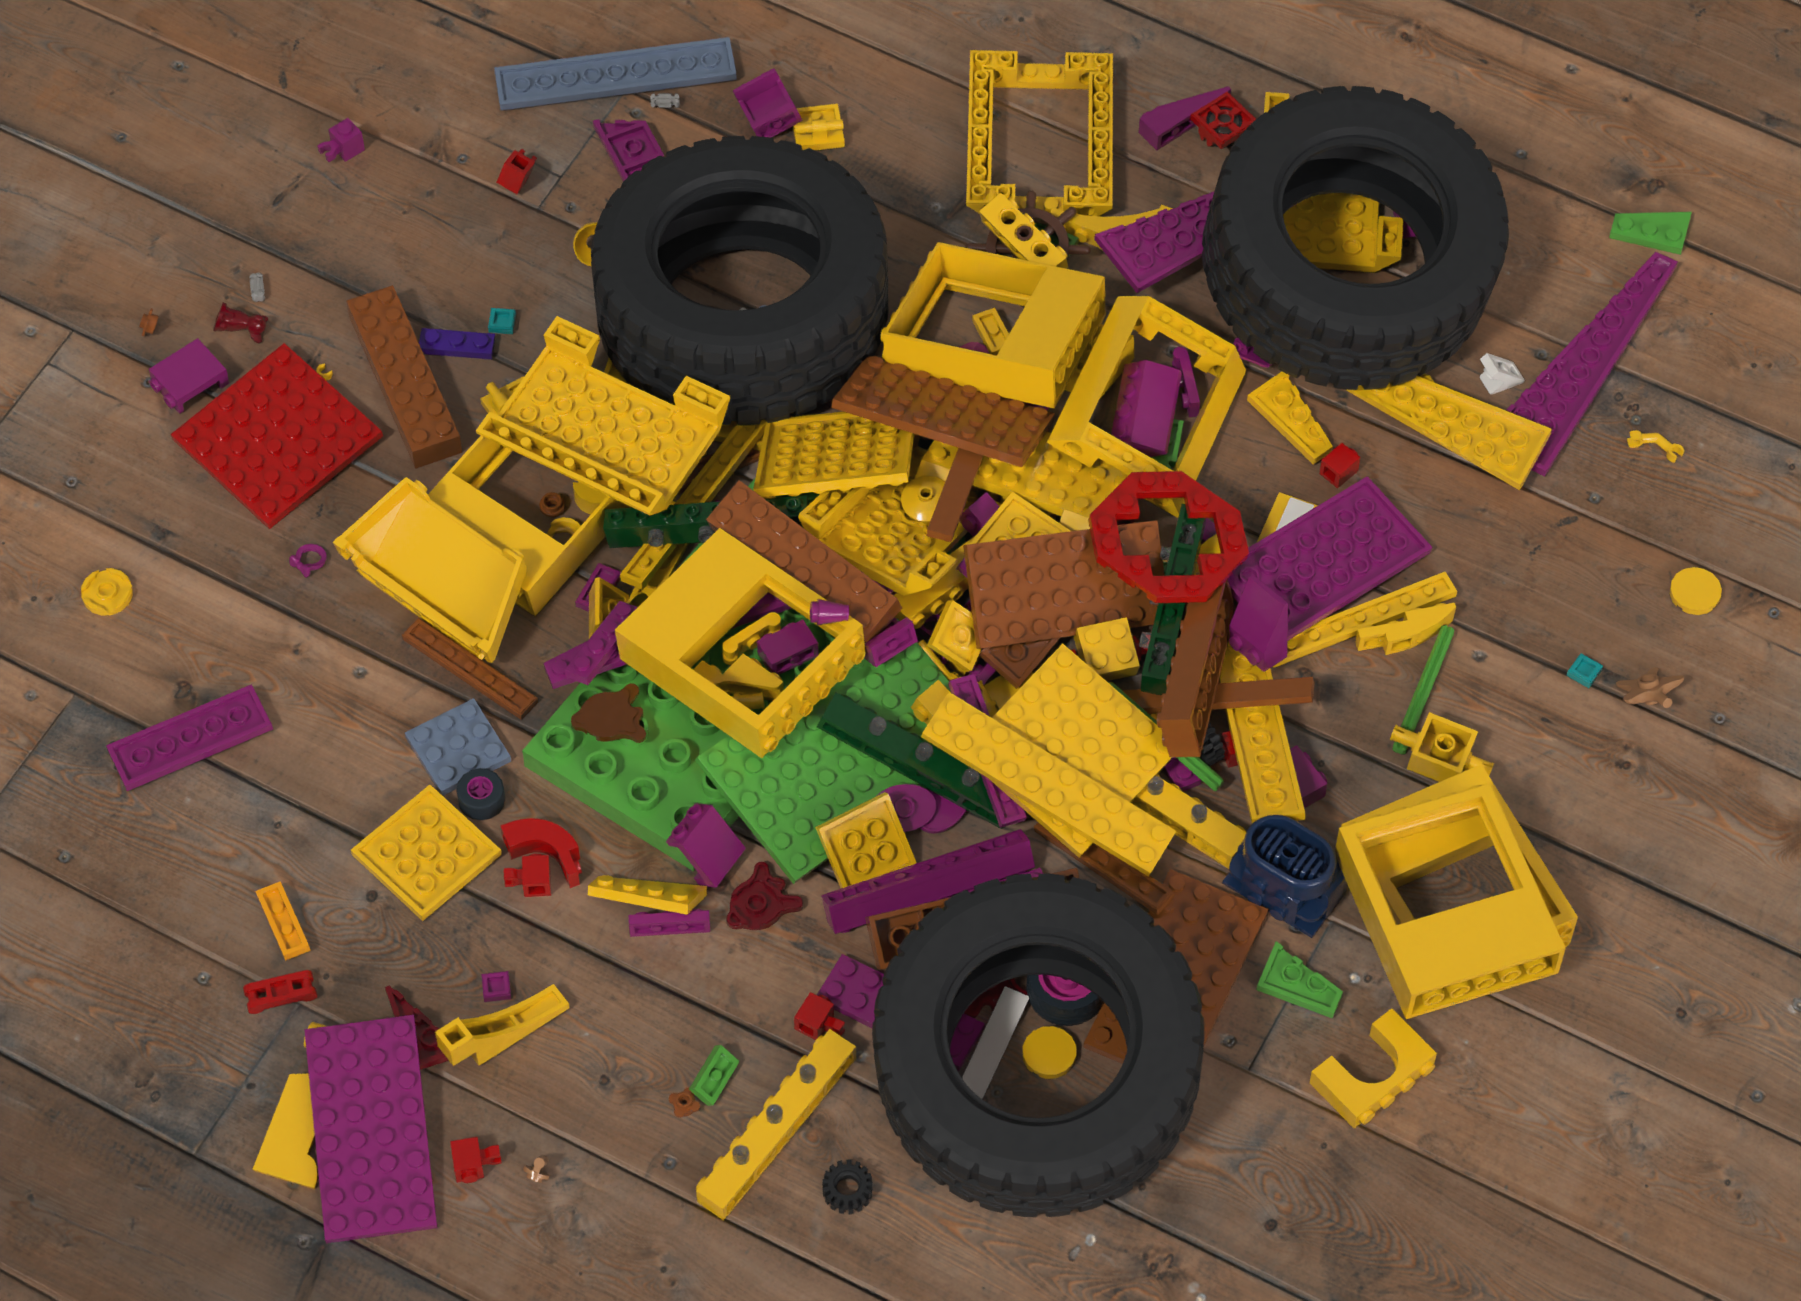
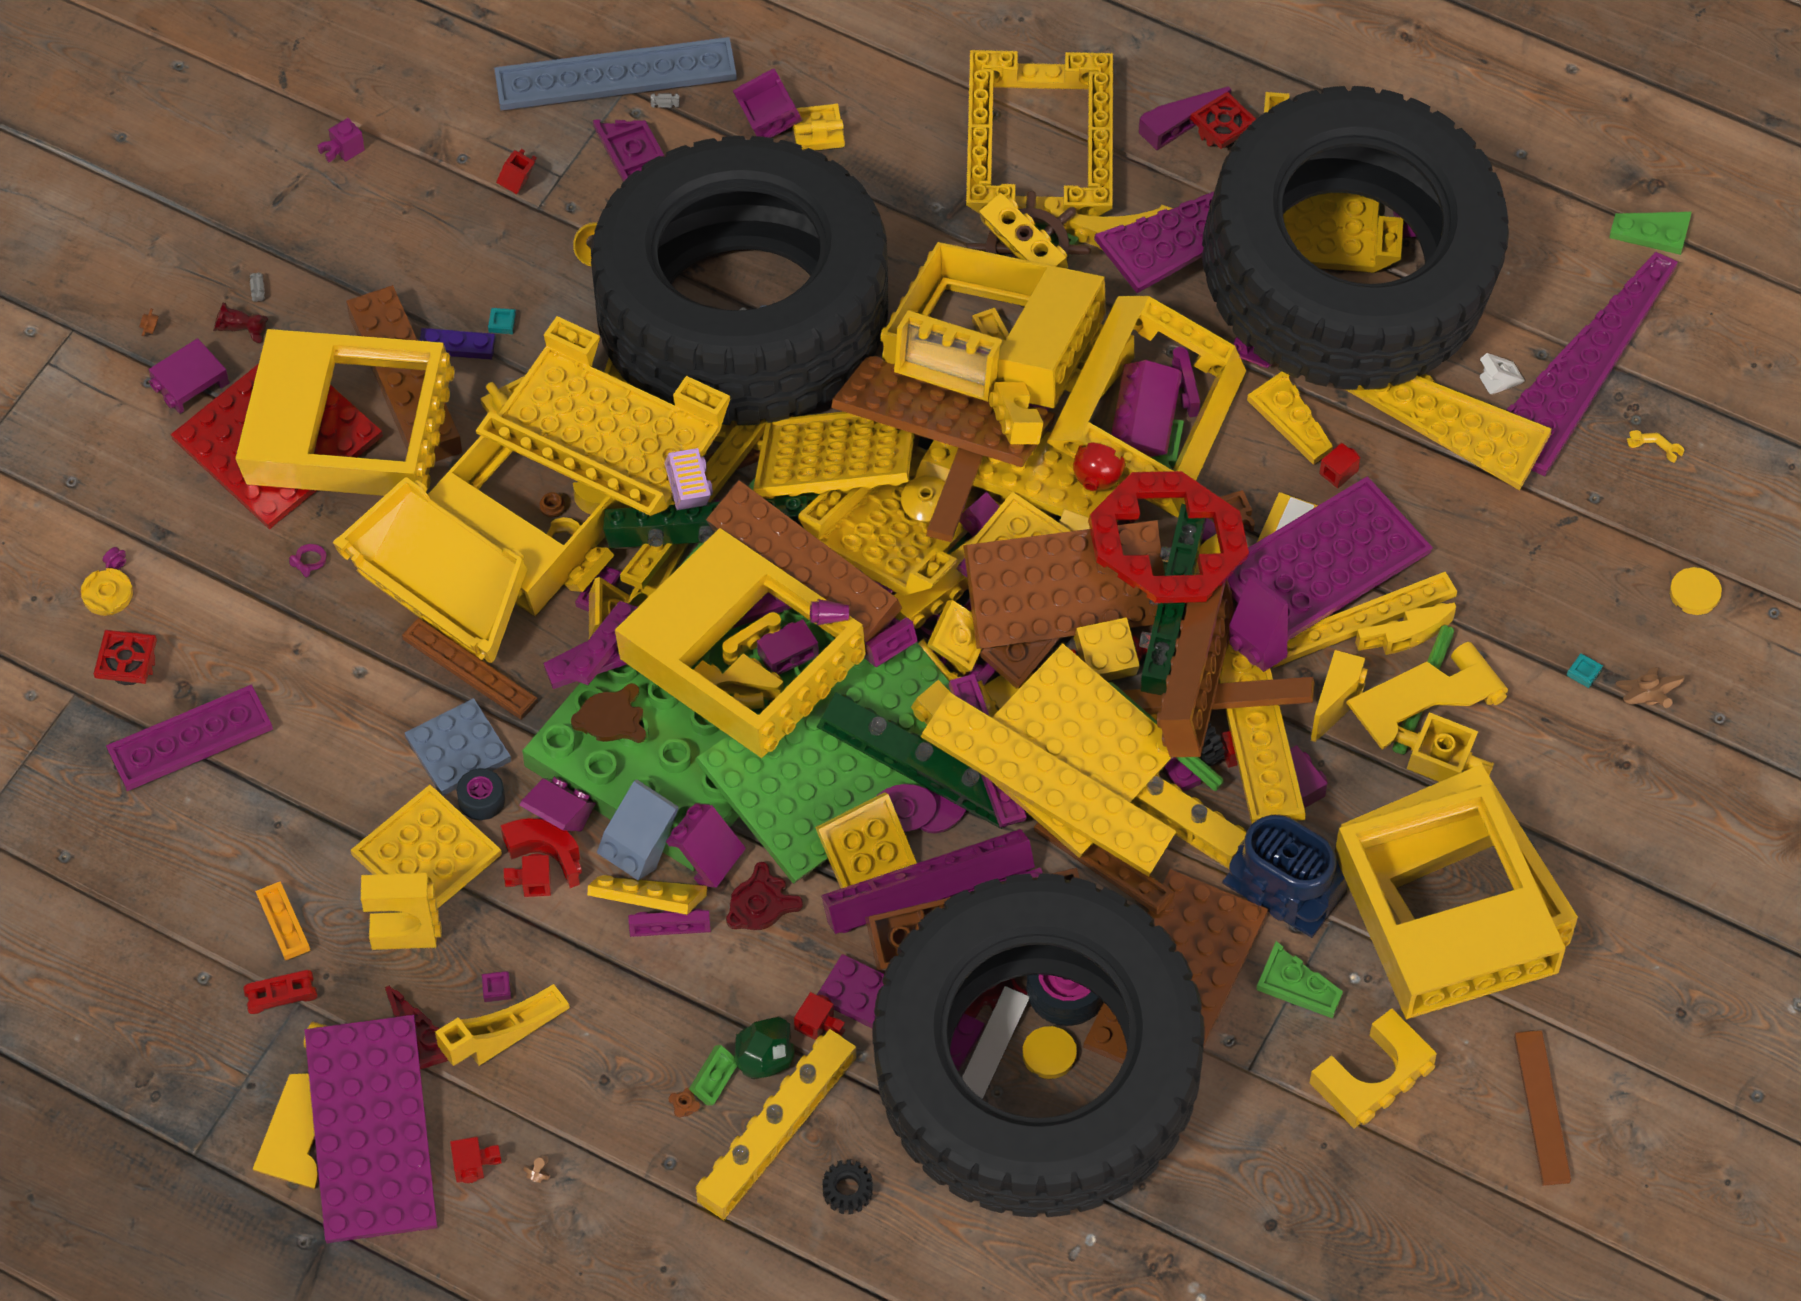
(114, 558): none -> magenta plate
(124, 659): none -> red piece
(291, 401): none -> yellow panel
(418, 919): none -> yellow arch
(559, 804): none -> magenta slope
(584, 574): none -> yellow plate
(638, 831): none -> sand blue slope
(688, 479): none -> lavender brick
(764, 1048): none -> dark green helmet
(947, 355): none -> window
(1011, 409): none -> yellow arch
(1097, 466): none -> red cylinder
(1240, 502): none -> dark orange plate
(1343, 681): none -> yellow slope
(1424, 687): none -> yellow door
(1542, 1108): none -> dark orange tile

